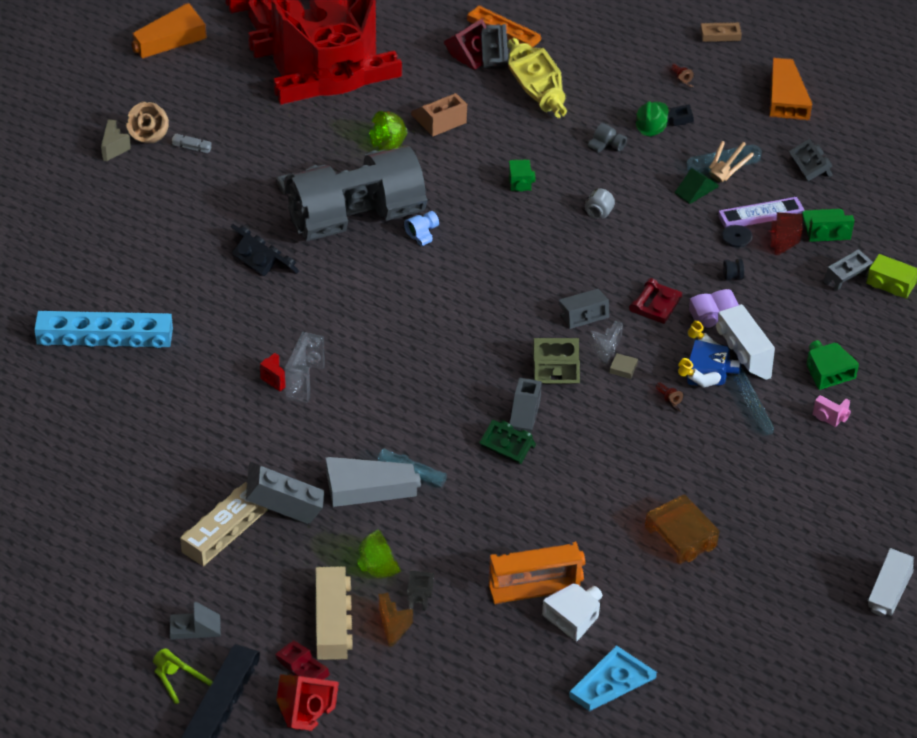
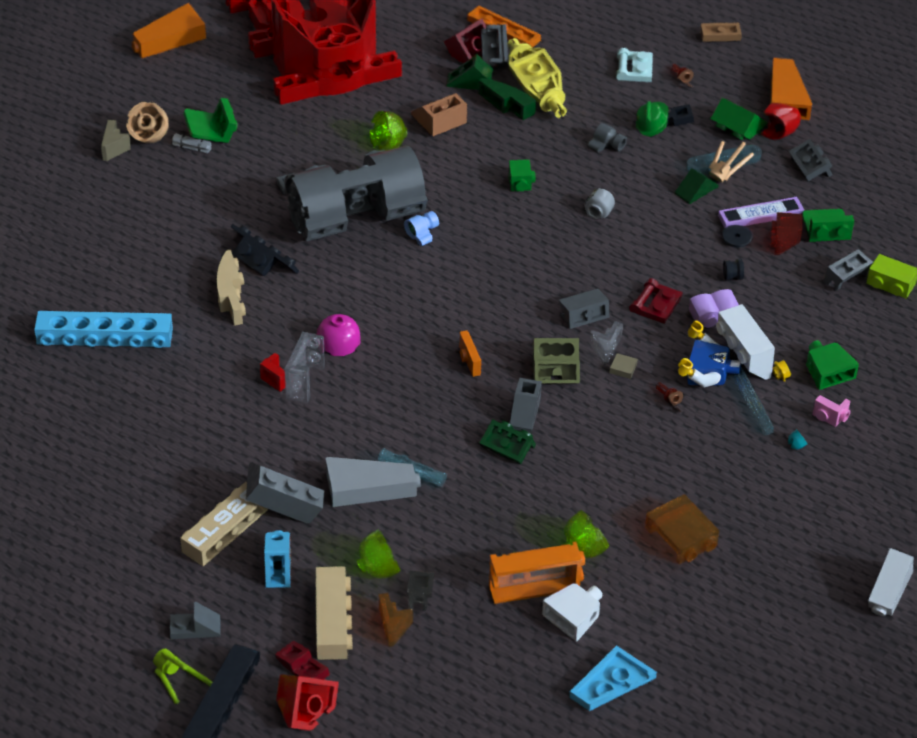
(212, 126): none -> green bracket
(229, 288): none -> tan slope
(277, 549): none -> medium azure torso
(340, 334): none -> dark pink cylinder
(469, 73): none -> dark green slope
(469, 353): none -> orange plate
(507, 98): none -> dark green slope
(587, 536): none -> clear neon green cylinder
(640, 65): none -> light aqua plate
(737, 119): none -> green slope
(781, 114): none -> red piece
(781, 370): none -> yellow plate
(796, 440): none -> teal hinge

